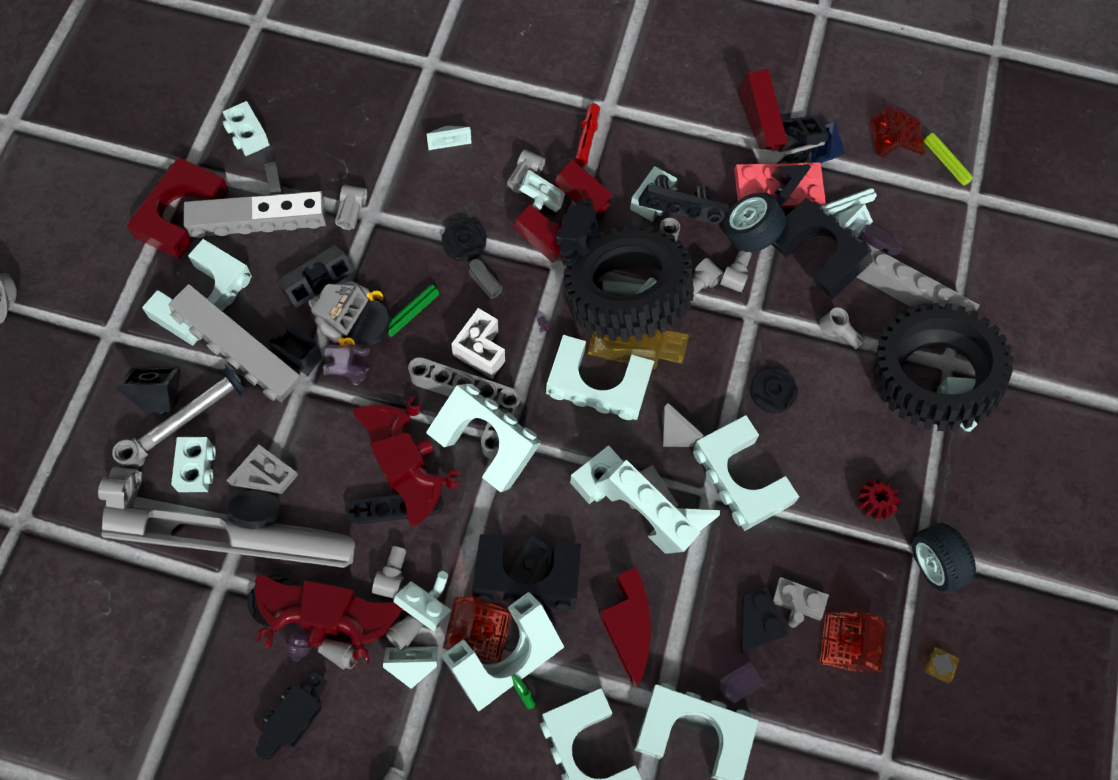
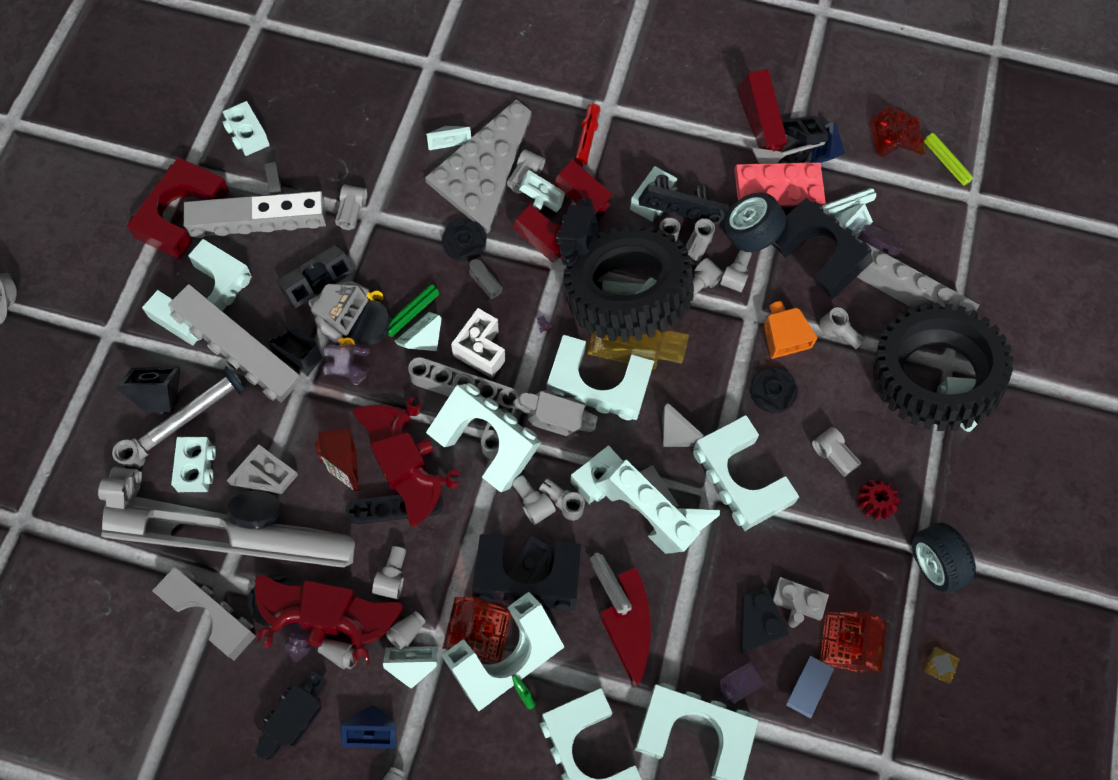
(227, 632): none -> light grey arch
(339, 455): none -> clear red slope
(369, 730): none -> dark blue slope
(423, 334): none -> light aqua slope
(425, 605): light aqua plate -> none
(479, 170): none -> light grey wing
(536, 505): none -> light grey pin
(555, 413): none -> light grey hinge
(562, 498): none -> light grey pin
(610, 584): none -> light grey axle
(698, 242): none -> light grey piece
(787, 331): none -> orange torso
(789, 178): black slope -> none
(810, 687): none -> sand blue slope
(832, 446): none -> light grey piece

